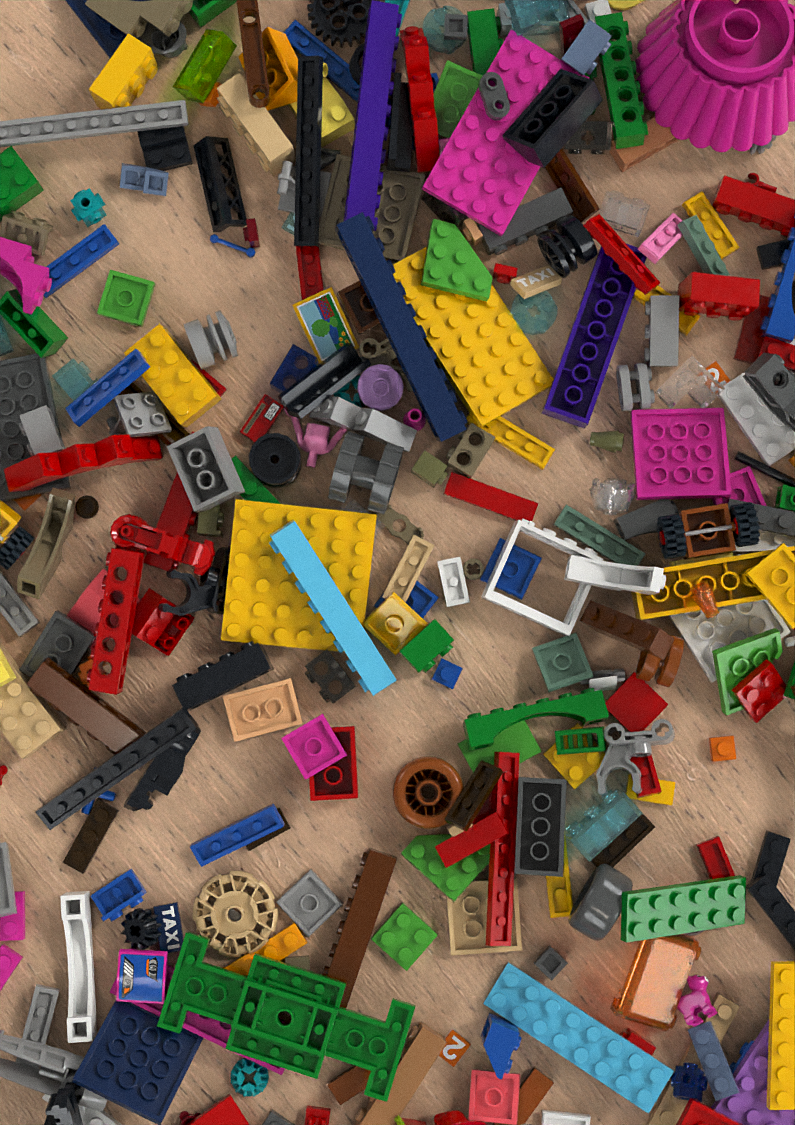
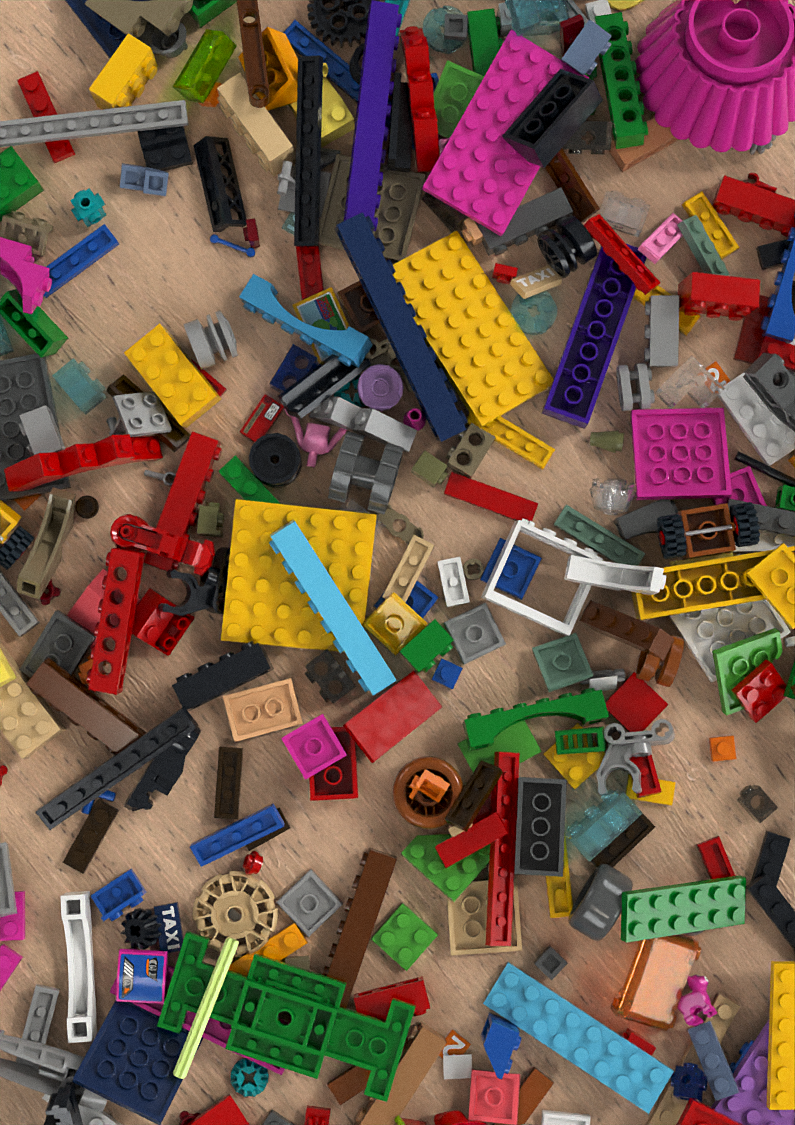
(41, 105): none -> red plate
(53, 592): none -> dark red plate
(107, 387): blue plate -> none
(126, 298): bright green plate -> none
(160, 476): none -> light grey hand
(205, 468): light grey brick -> none
(205, 1008): none -> yellowish green axle
(228, 783): none -> dark brown plate
(252, 863): none -> red plate
(347, 344): none -> dark azure arch
(378, 1000): none -> red brick
(392, 716): none -> red tile
(430, 785): none -> orange bracket
(453, 264): bright green plate -> none
(457, 1066): none -> white sticker
(474, 633): none -> light grey tile
(492, 95): dark grey plate -> none
(704, 597): clear orange cone -> none
(766, 805): none -> clear smoke brick

